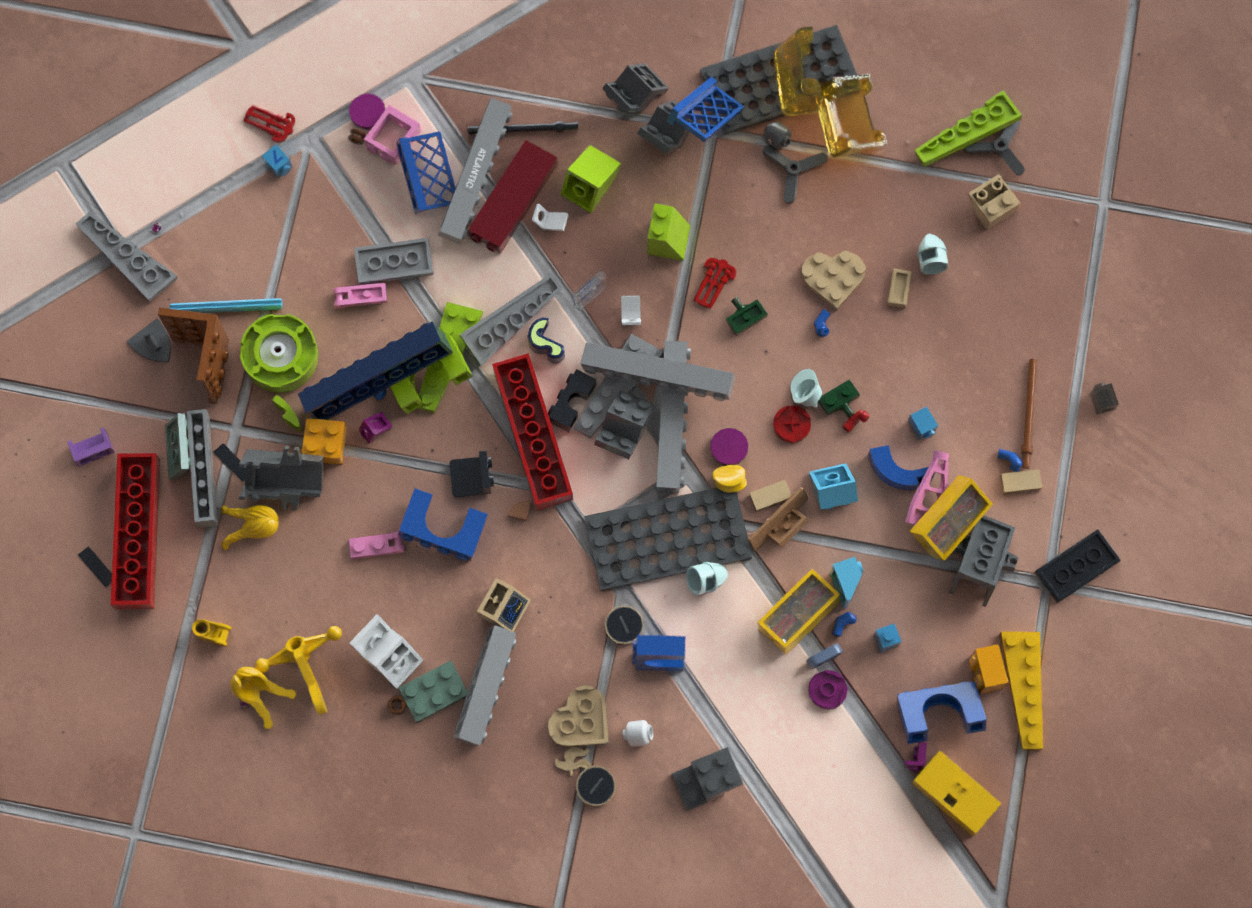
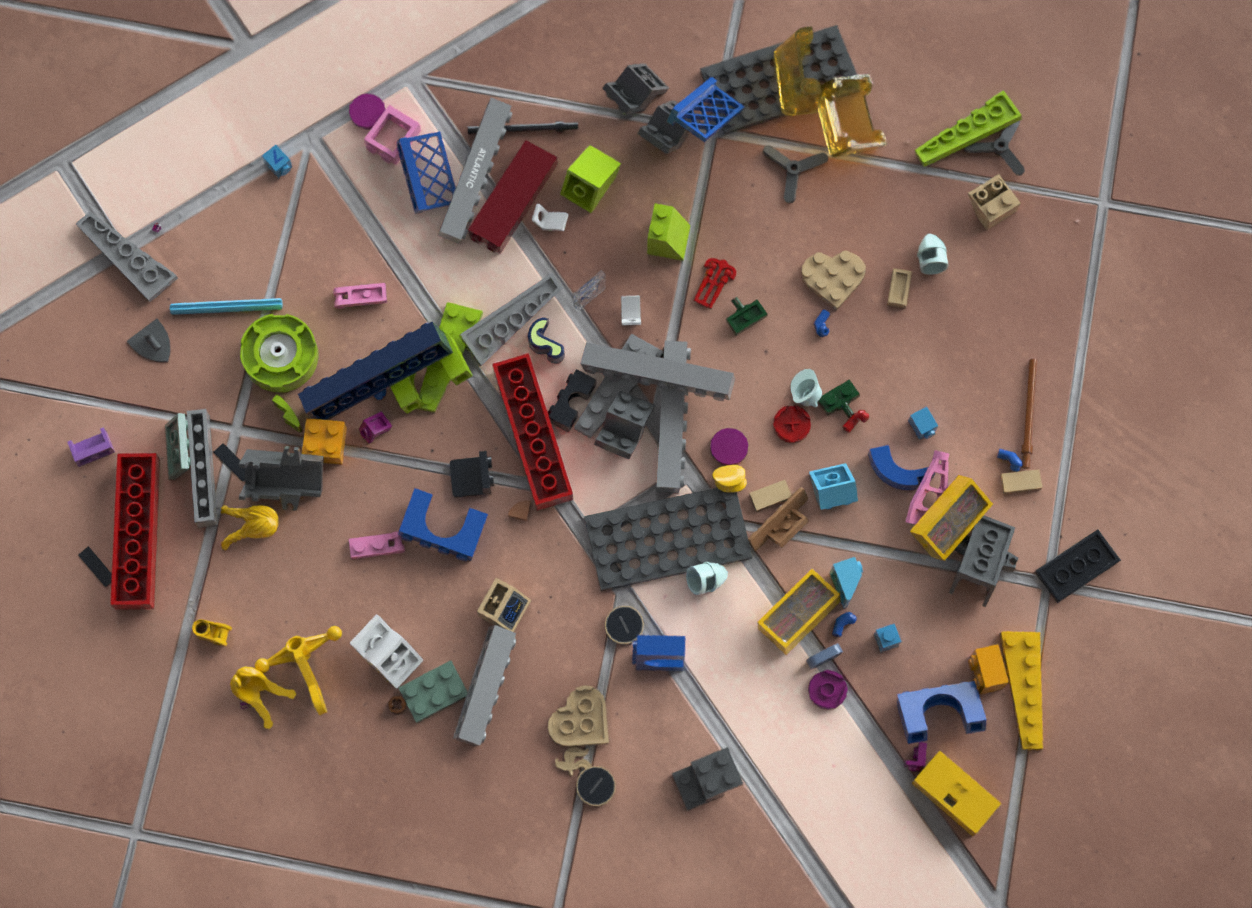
(201, 330): dark orange bracket -> none
(277, 135): red piece -> none
(356, 136): reddish brown bush -> none
(393, 261): light grey plate -> none
(638, 733): white head -> none
(777, 135): dark grey head -> none
(1104, 398): clear smoke brick -> none

